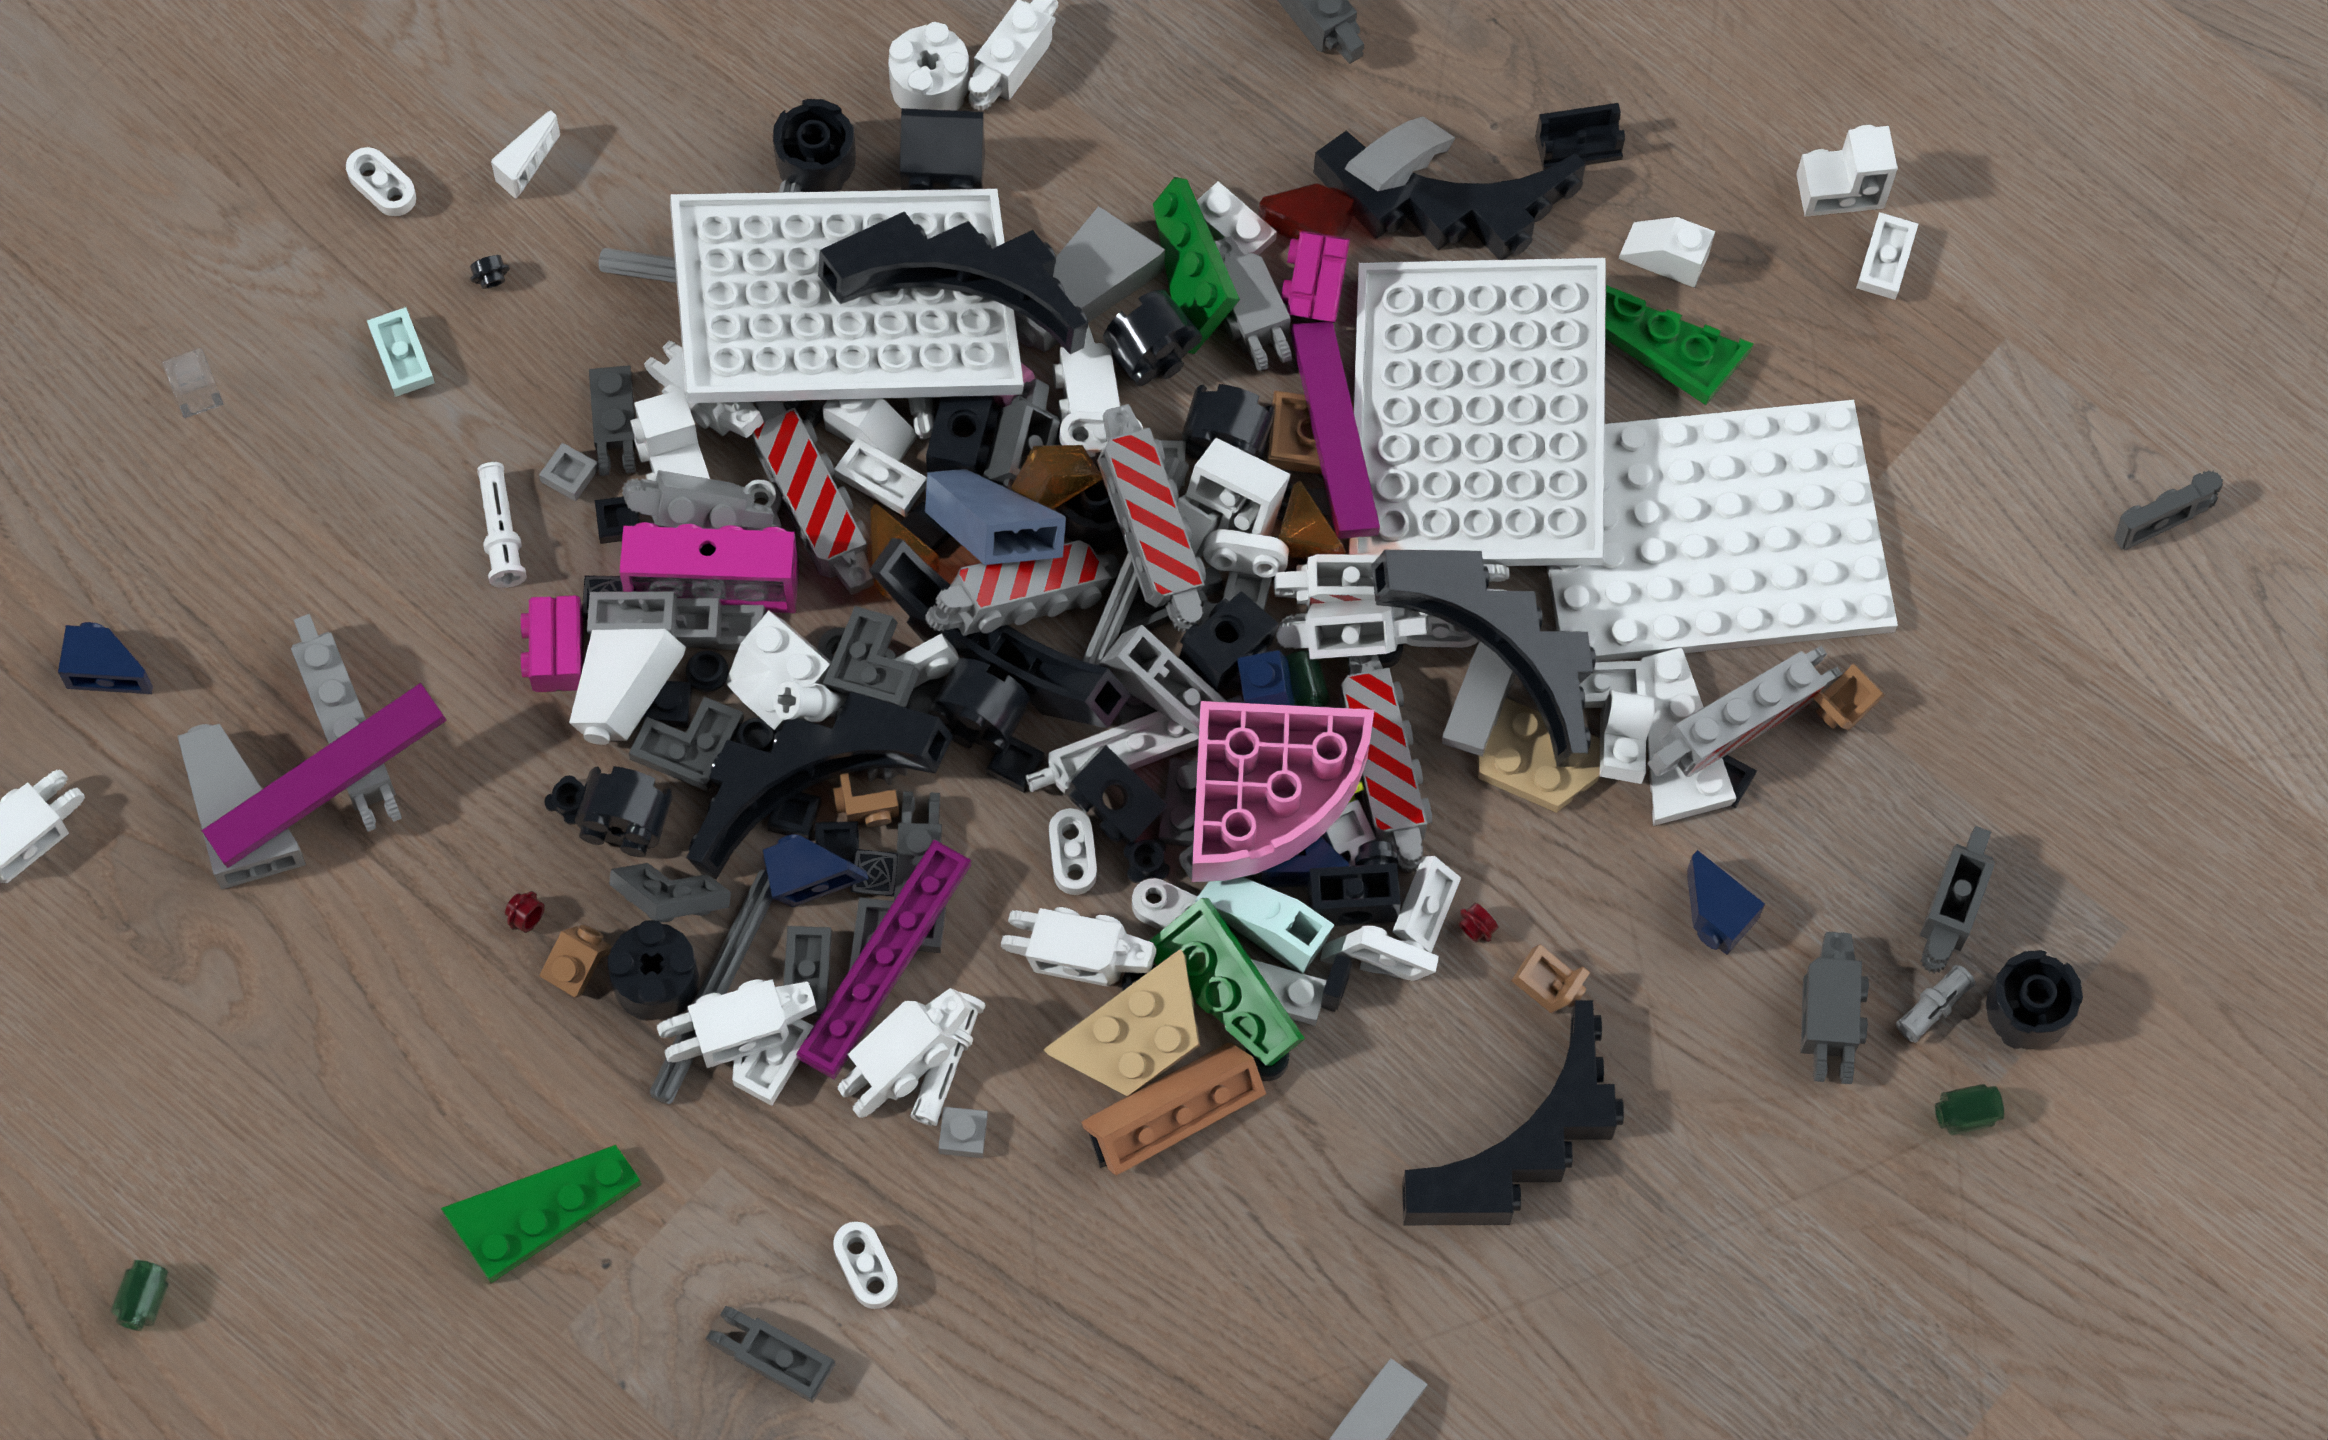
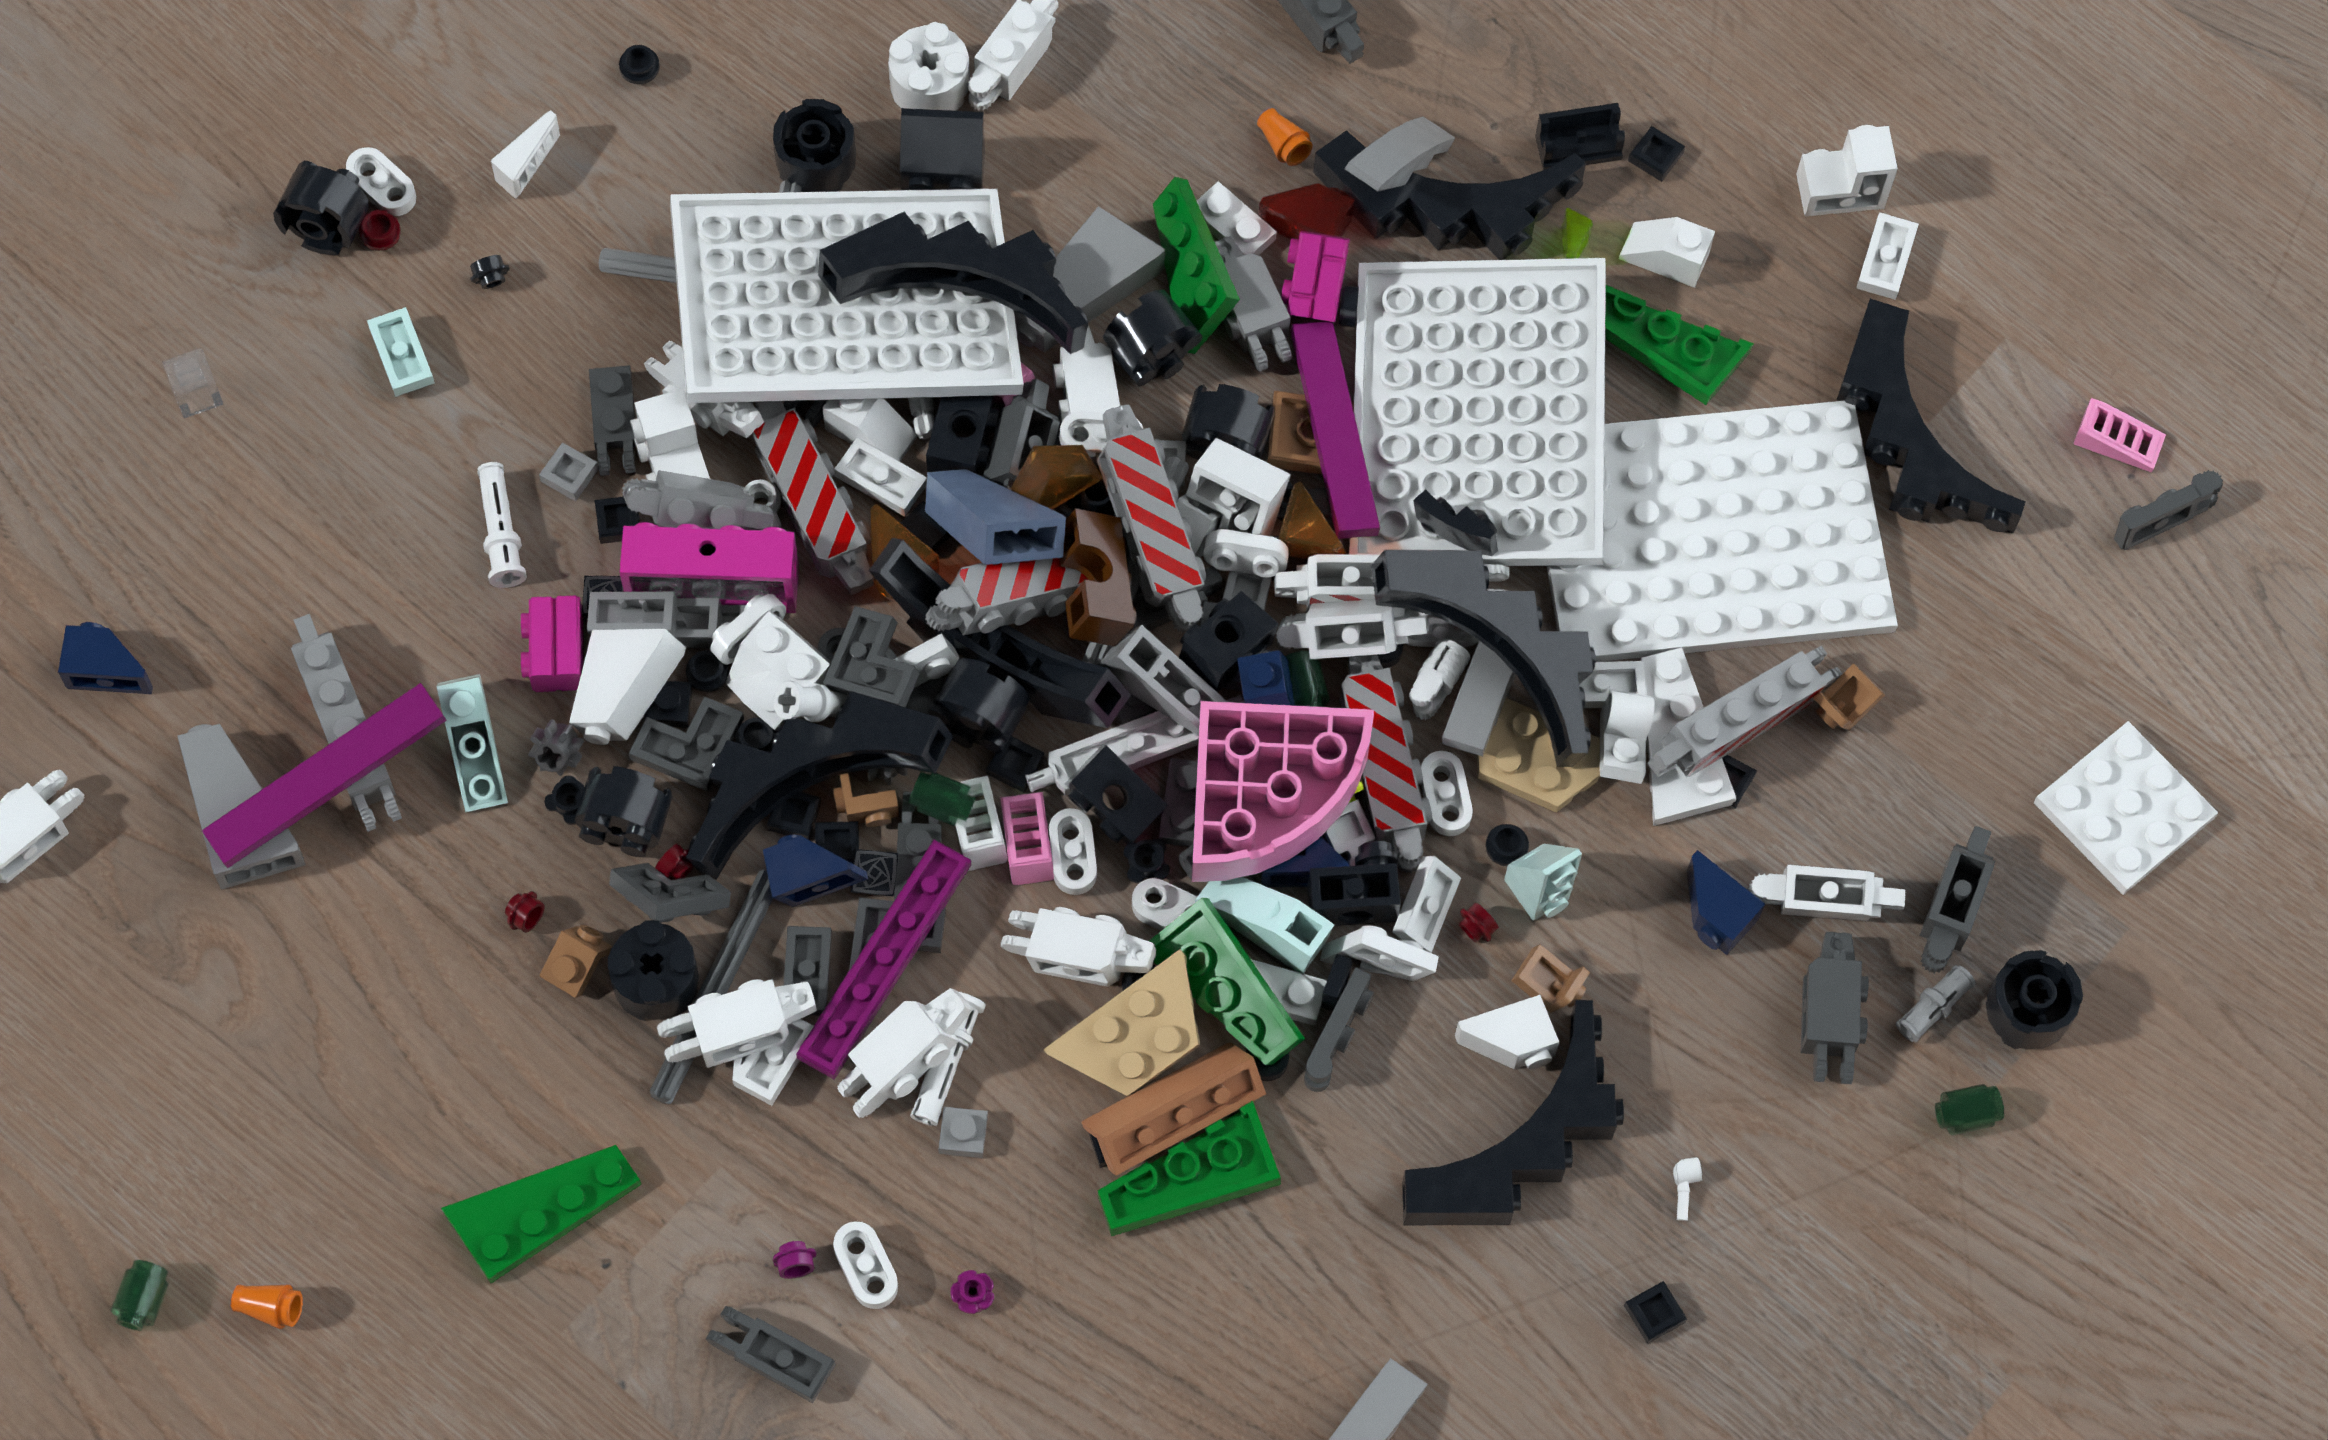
(269, 1303): none -> orange cone
(322, 207): none -> black brick
(380, 230): none -> dark red plate
(472, 742): none -> light aqua slope
(556, 747): none -> flat silver gear
(639, 64): none -> black plate
(674, 863): none -> dark red plate
(730, 635): none -> white plate
(794, 1260): none -> magenta plate
(942, 798): none -> clear green brick
(972, 1303): none -> magenta plate
(985, 847): none -> white slope
(1028, 864): none -> bright pink slope
(1101, 605): none -> reddish brown arch
(1206, 1171): none -> green wing
(1286, 139): none -> orange cone
(1337, 1031): none -> dark grey plate
(1348, 306): none -> black tile
(1438, 677): none -> white hinge
(1447, 795): none -> white plate
(1463, 529): none -> black slope
(1506, 844): none -> black plate
(1512, 1034): none -> white slope
(1544, 879): none -> light aqua slope
(1575, 233): none -> clear neon green slope
(1655, 1312): none -> black tile
(1656, 153): none -> black tile
(1685, 1172): none -> white hand
(1827, 893): none -> white hinge
(1899, 436): none -> black arch
(2113, 418): none -> bright pink slope
(2125, 807): none -> white plate

